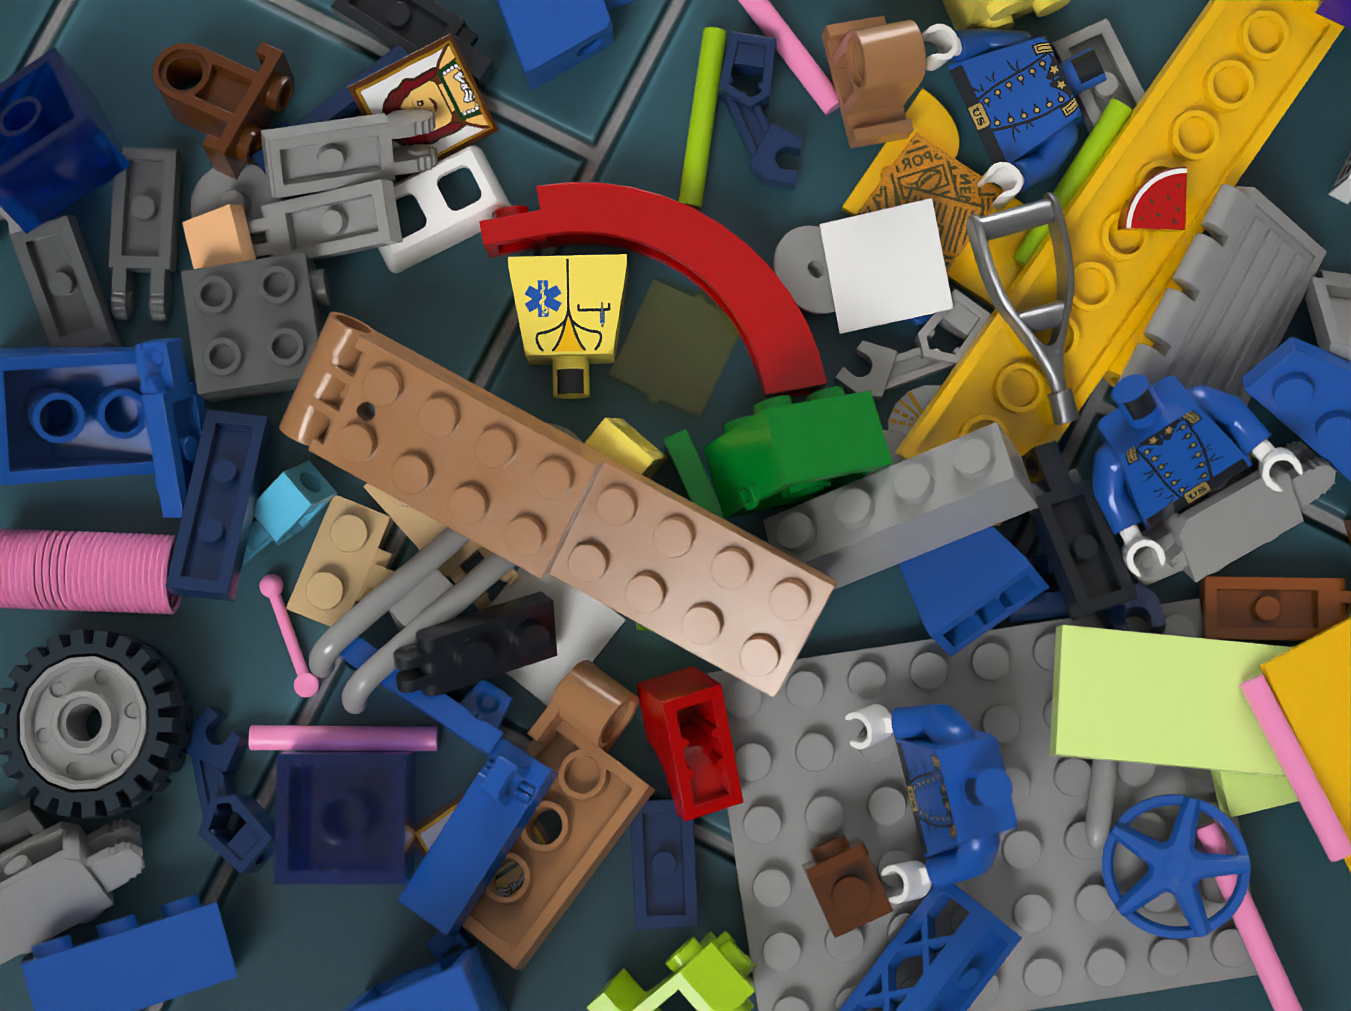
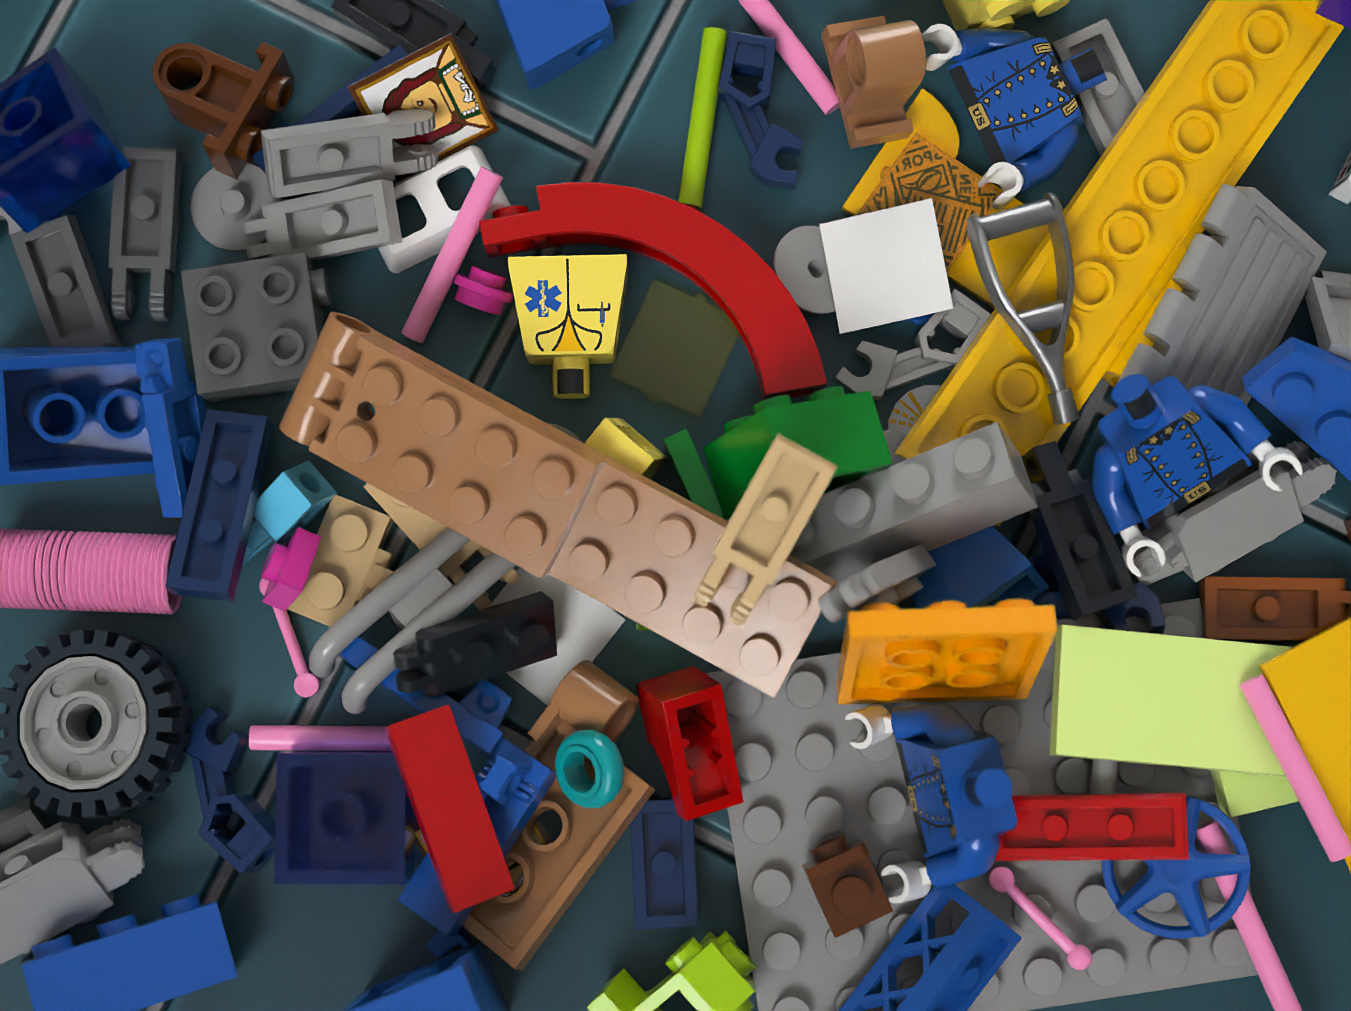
(219, 237): light nougat tile -> none
(288, 568): none -> dark pink plate
(449, 808): none -> red tile
(452, 255): none -> bright pink bar
(483, 290): none -> dark pink plate
(607, 766): none -> teal piece
(767, 522): none -> tan hinge
(883, 582): none -> light grey hinge
(943, 652): none -> light orange plate
(1002, 880): none -> bright pink hinge
(1092, 150): lime bar -> none
(1097, 827): none -> red tile
(1157, 203): red tile -> none

